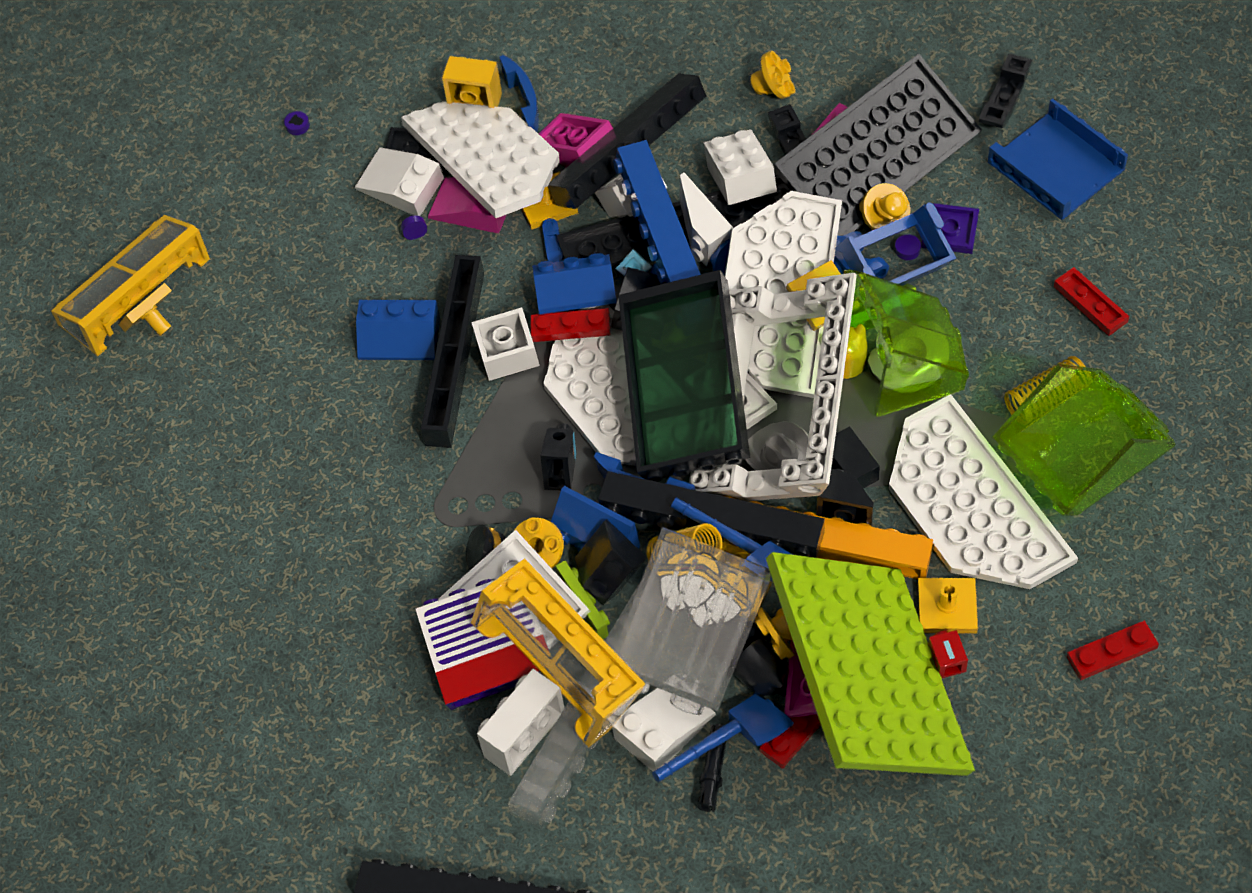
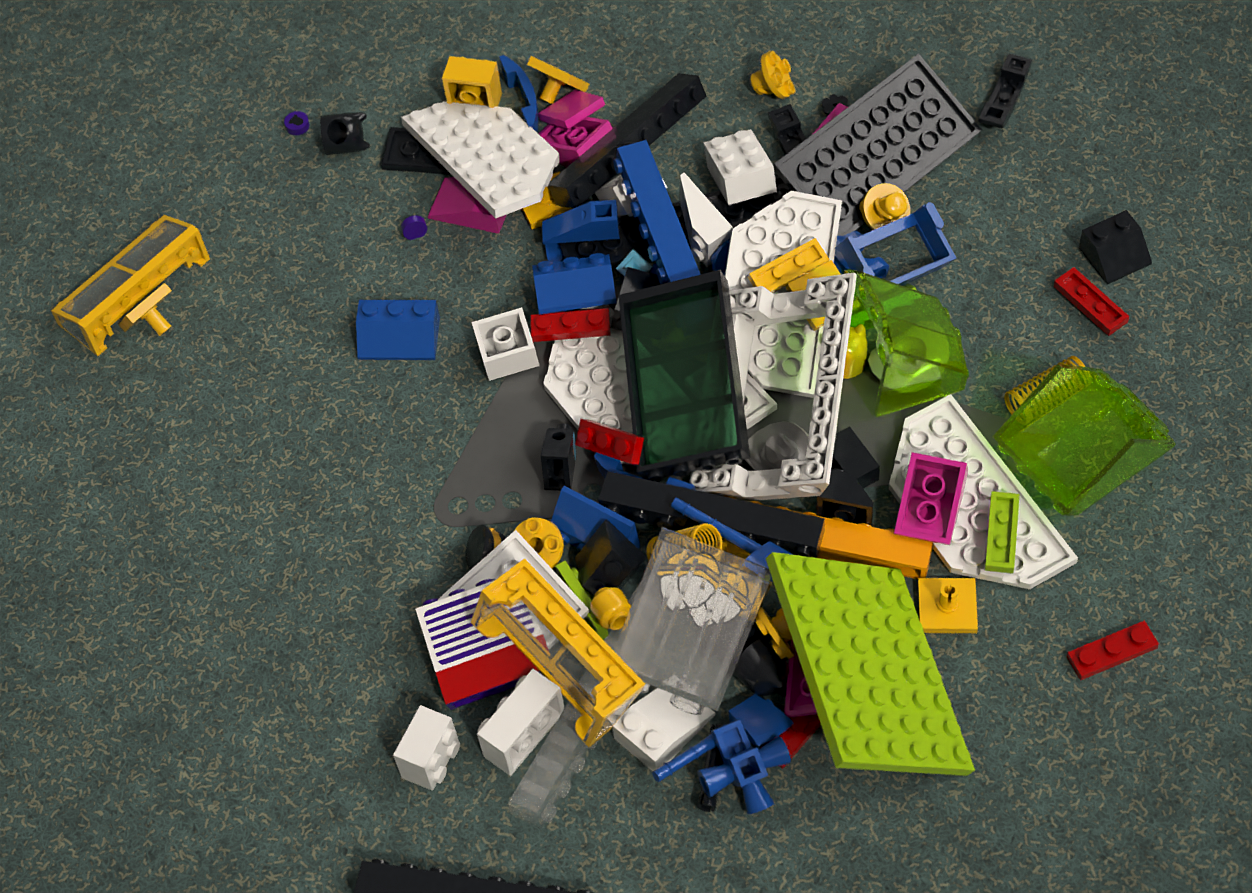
(343, 133): none -> black piece
(401, 180): white slope -> none
(427, 748): none -> white brick
(452, 352): black brick -> none
(556, 79): none -> yellow tile
(571, 109): none -> dark pink tile
(584, 223): none -> blue slope
(609, 441): none -> red plate
(610, 607): none -> yellow head
(743, 765): none -> blue brick
(789, 266): none -> yellow plate
(831, 102): none -> black plant
(907, 247): dark purple tile -> none
(931, 498): none -> dark pink slope
(948, 653): red brick -> none
(958, 227): dark purple tile -> none
(1002, 532): none -> lime plate
(1059, 160): blue panel -> none
(1115, 247): none -> black slope

